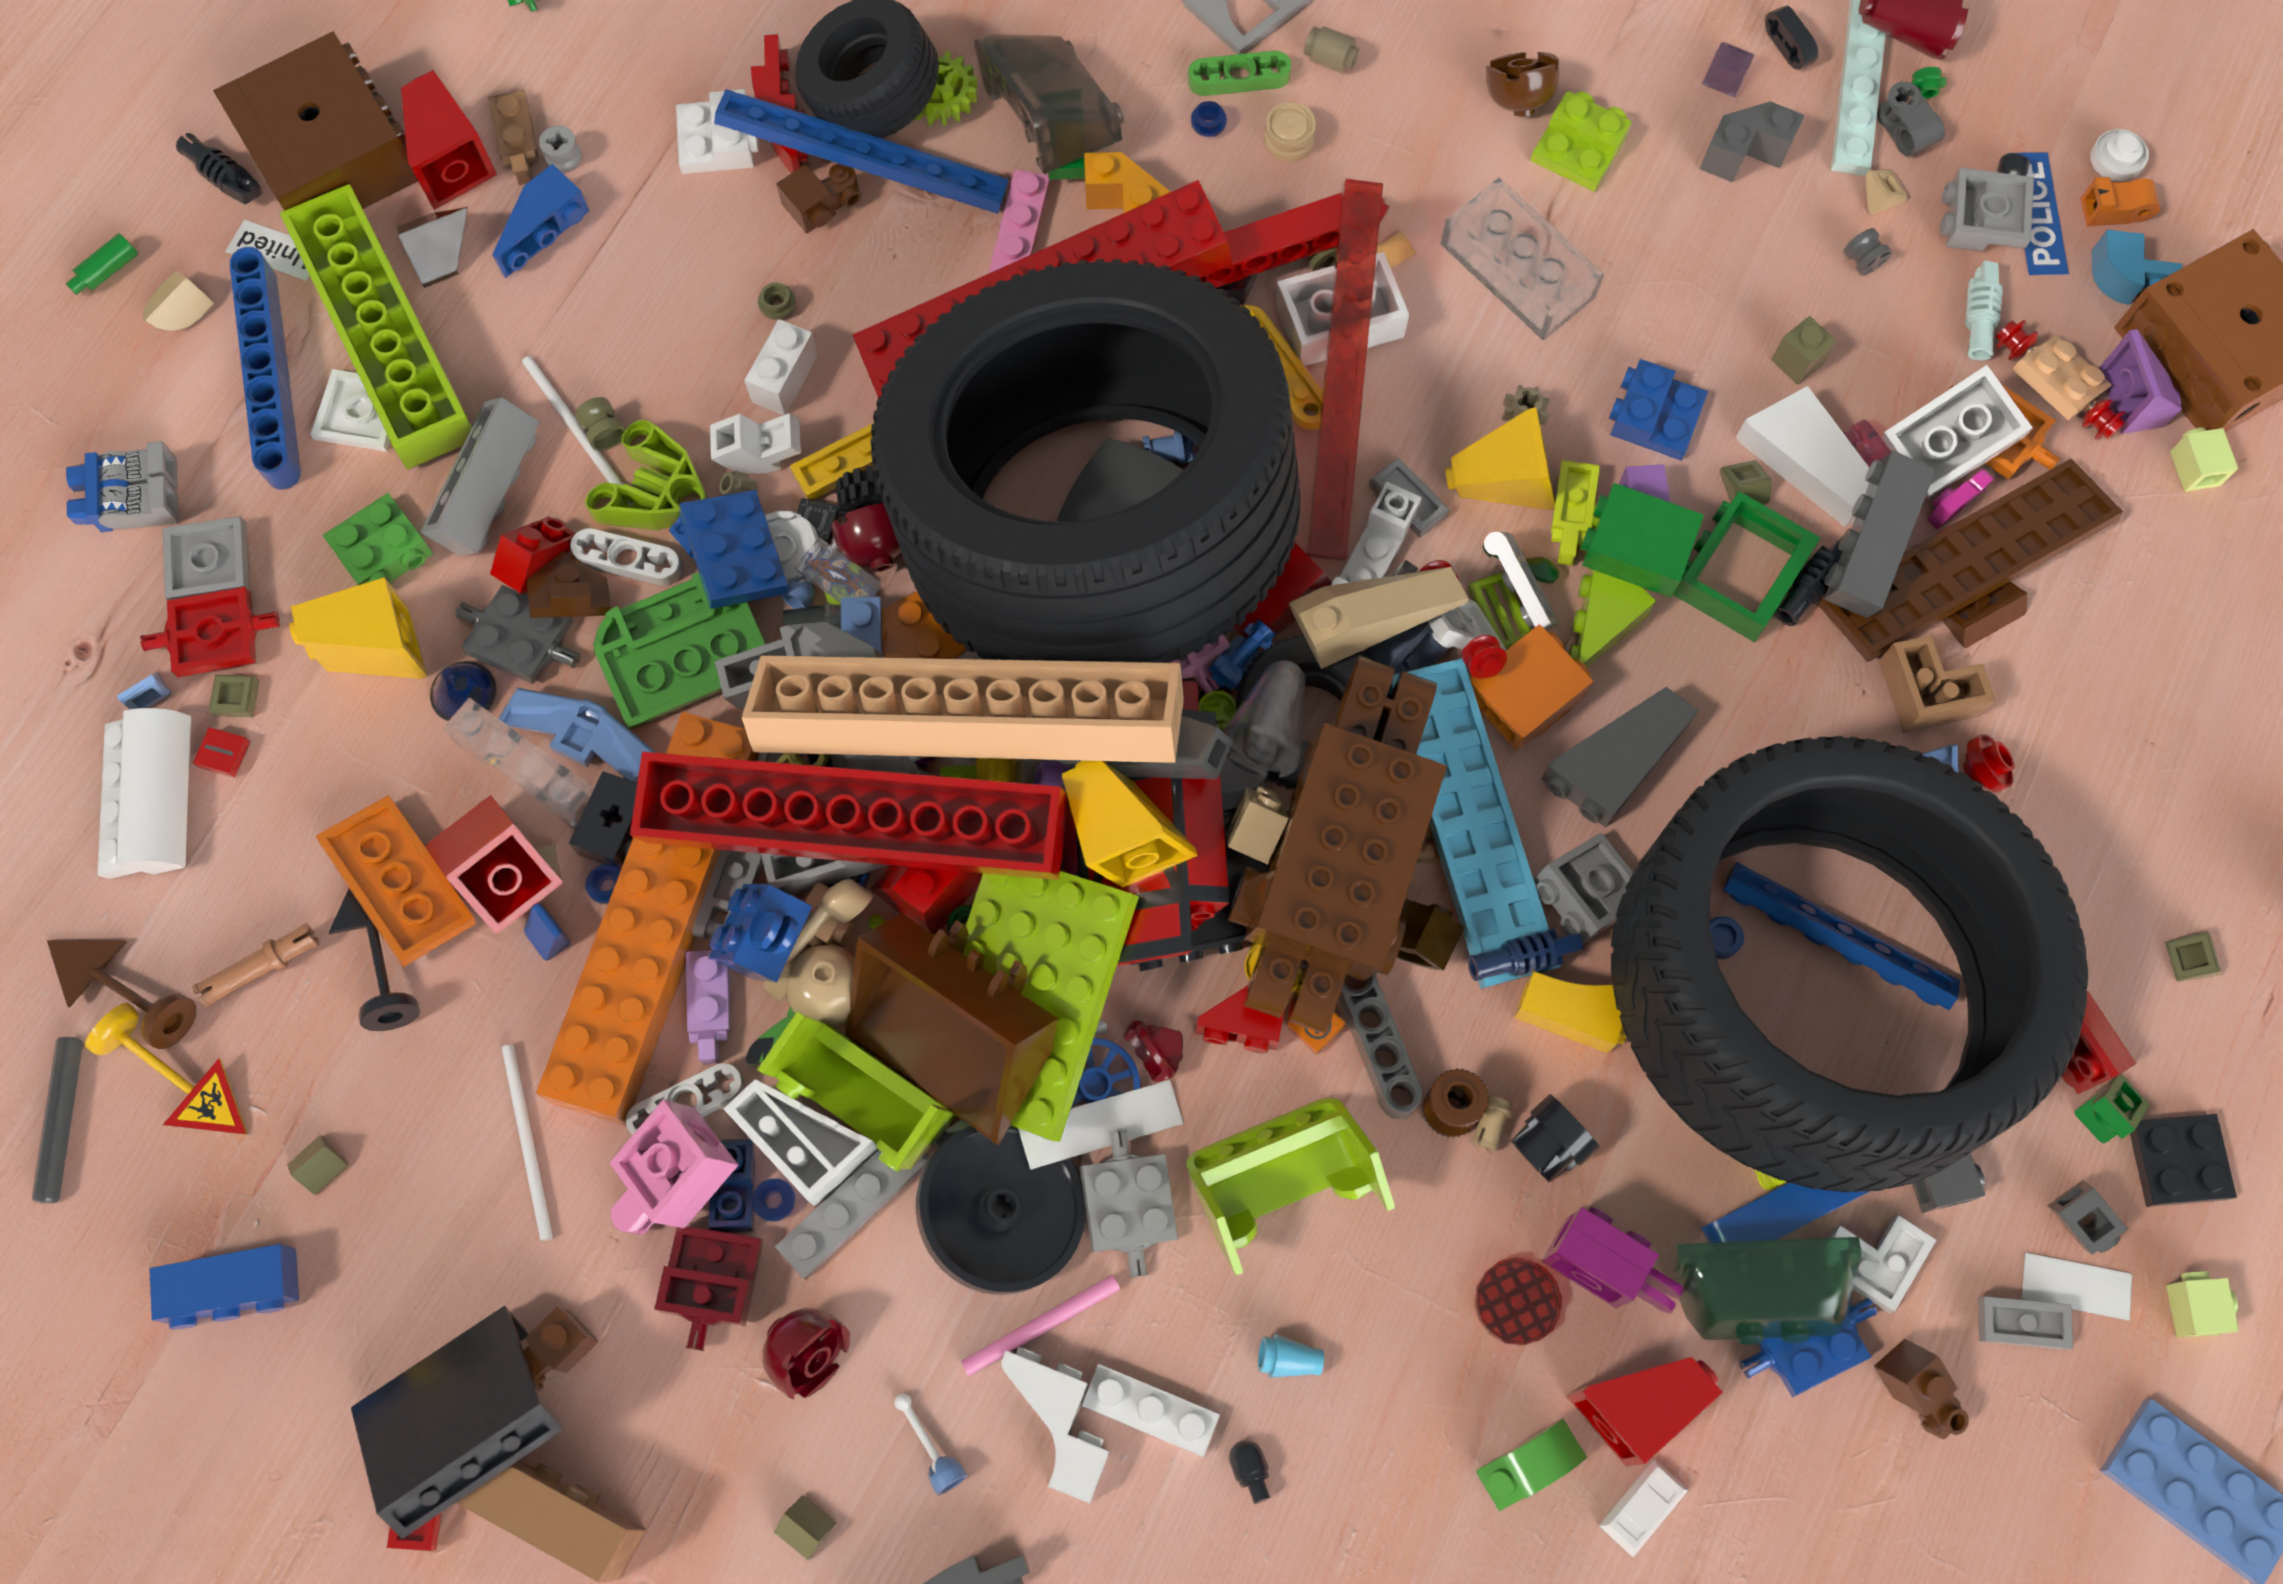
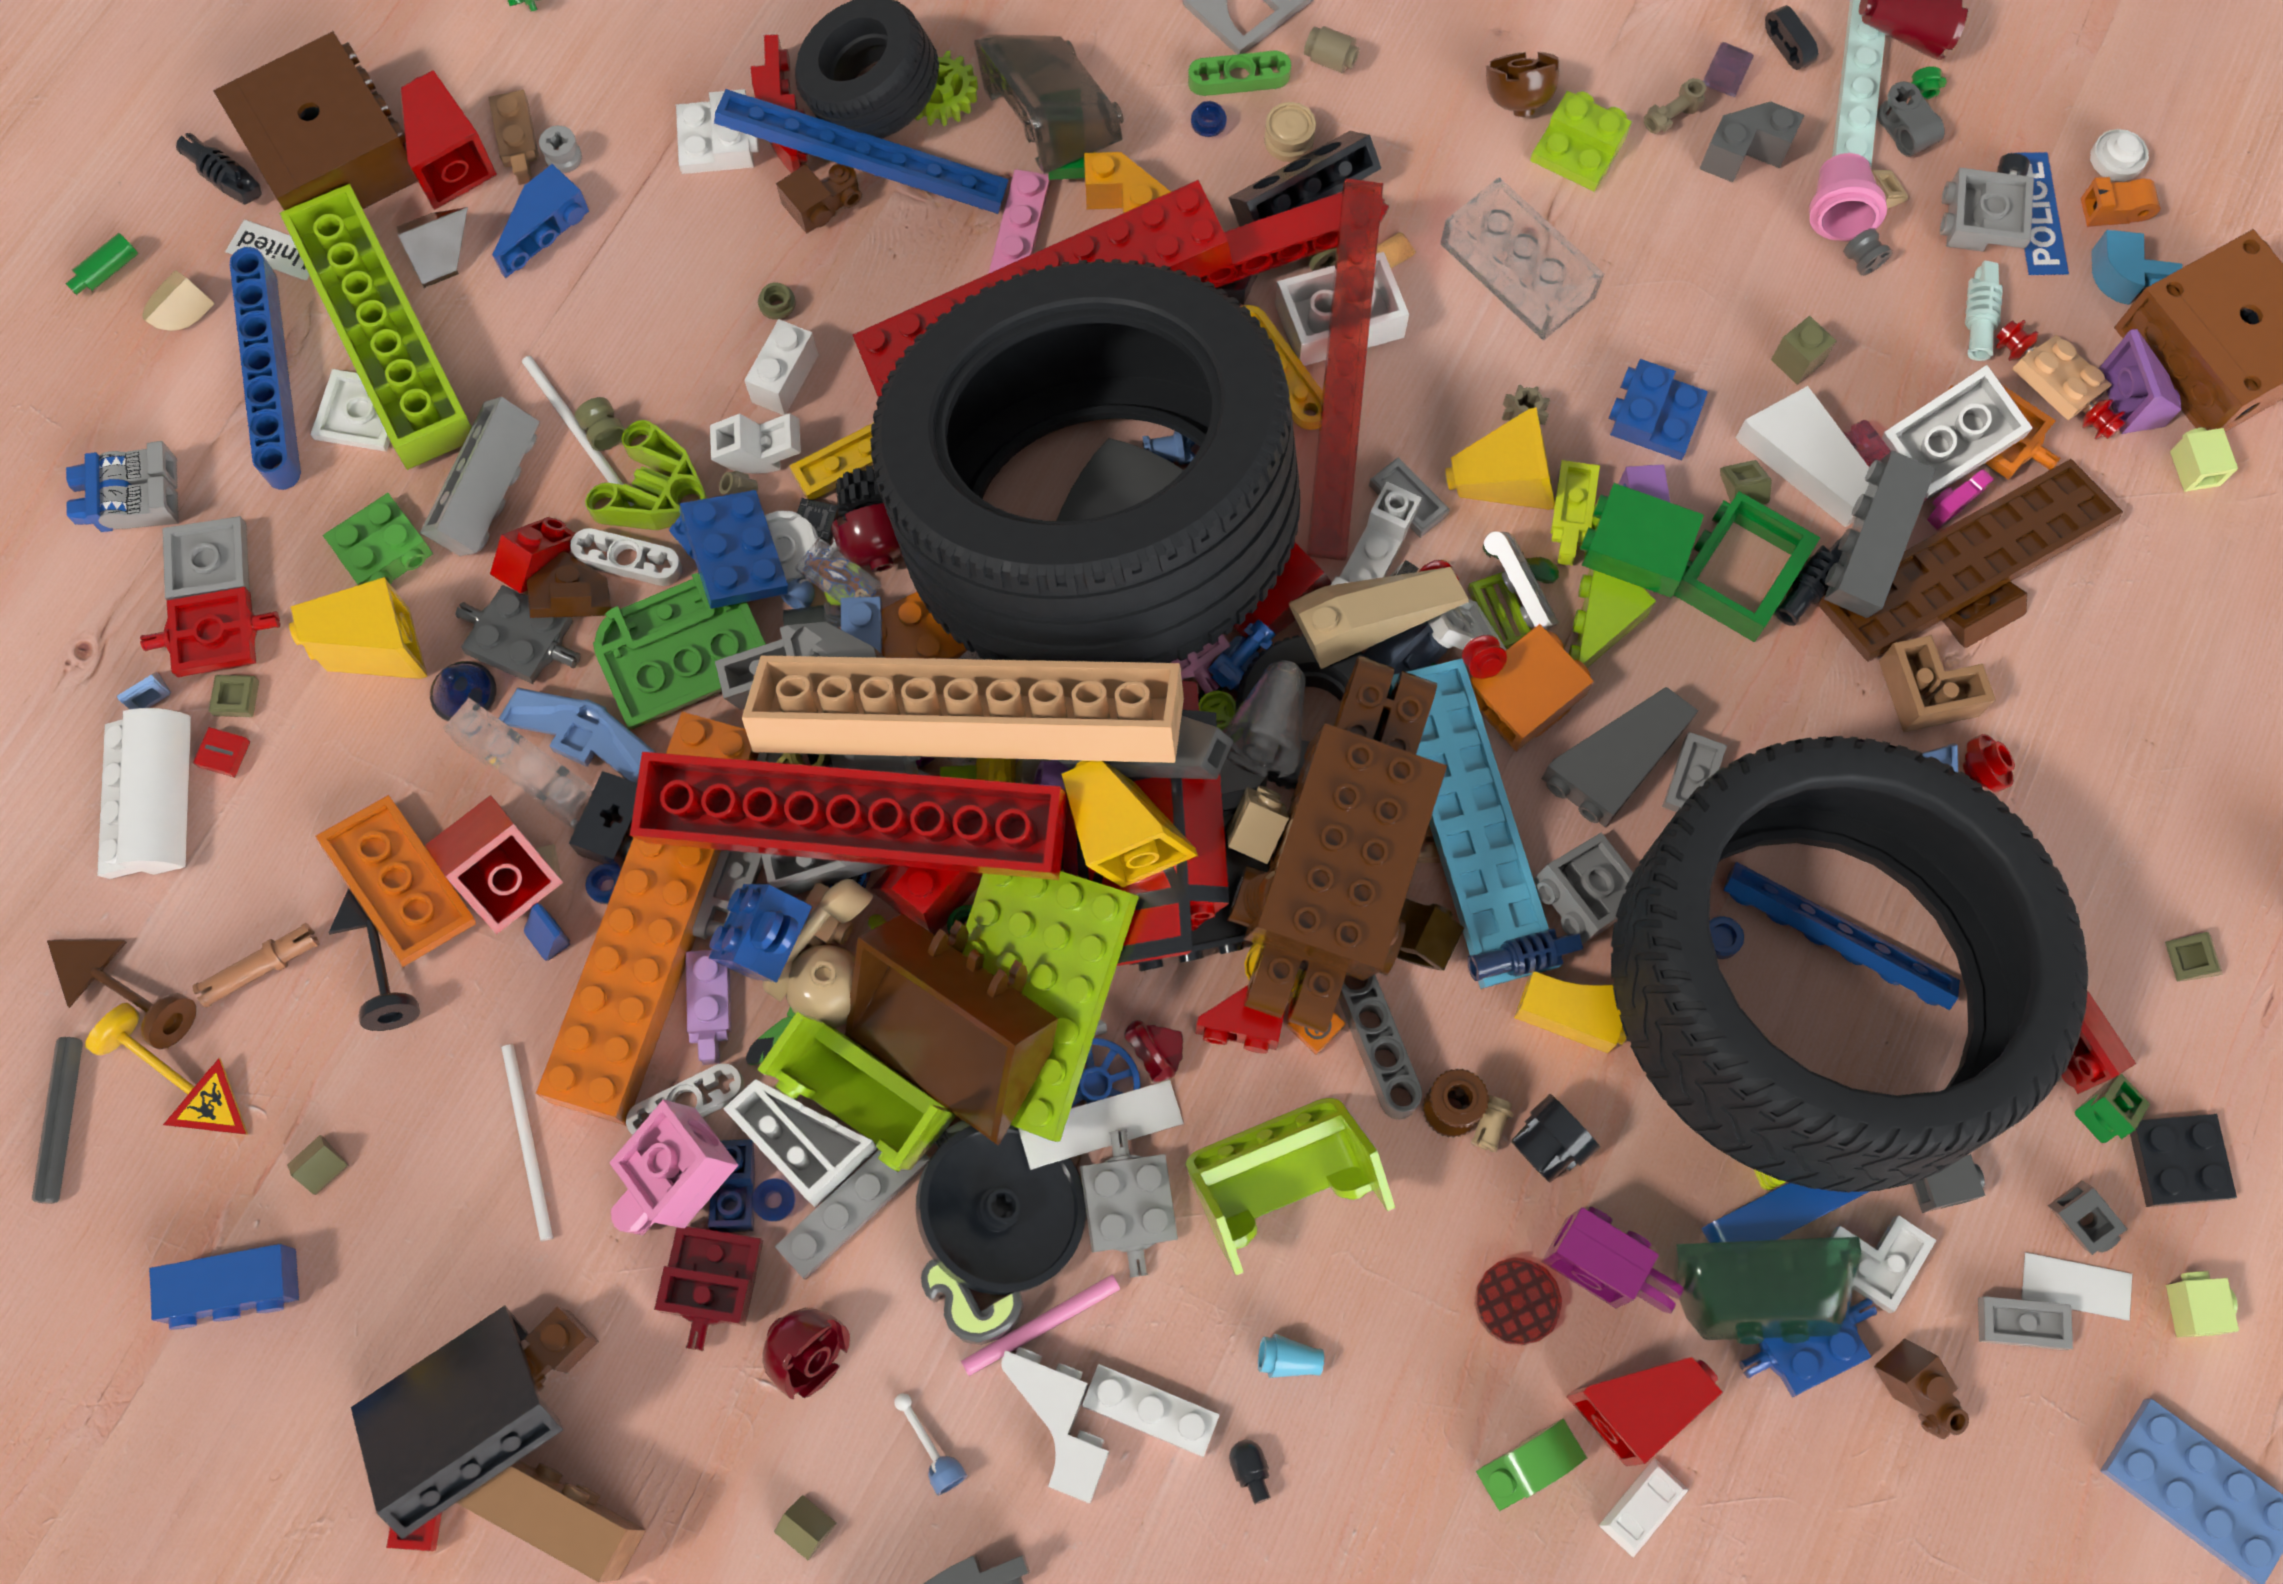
(963, 1312): none -> animal
(1308, 178): none -> black brick
(1689, 102): none -> dark tan bar
(1695, 764): none -> light grey plate
(1846, 199): none -> bright pink piece

